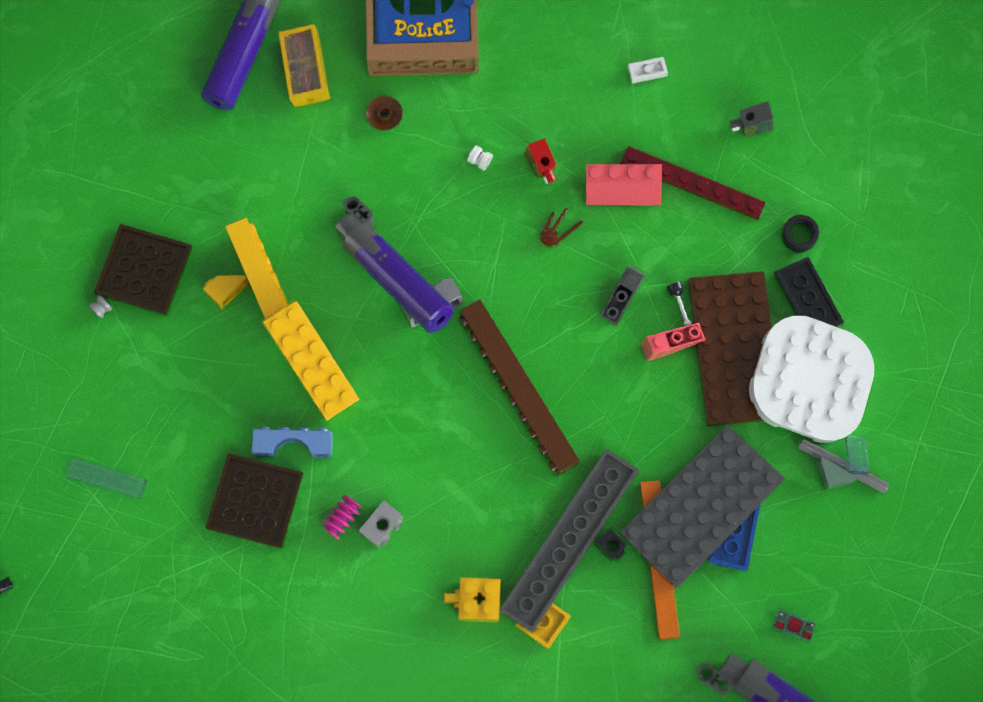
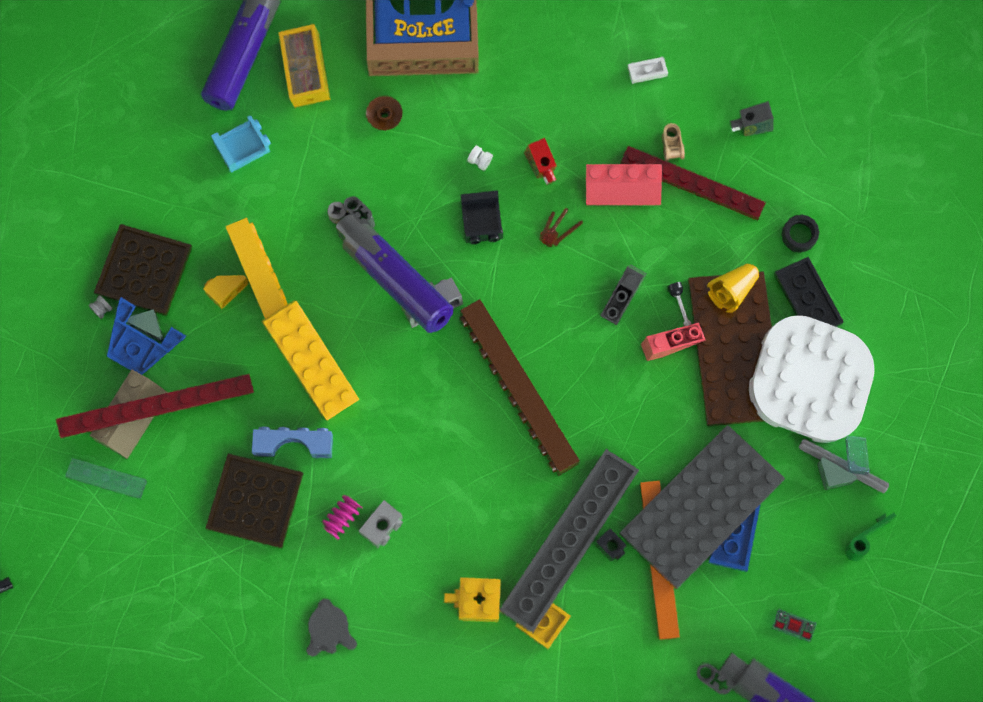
(125, 437): none -> dark tan slope
(134, 348): none -> blue wing
(147, 324): none -> sand green slope
(154, 406): none -> dark red plate
(242, 144): none -> medium azure panel
(328, 629): none -> dark grey tile
(334, 215): none -> light grey wheel
(481, 217): none -> black panel
(672, 146): none -> tan piece
(732, 287): none -> yellow cone
(859, 545): none -> green door

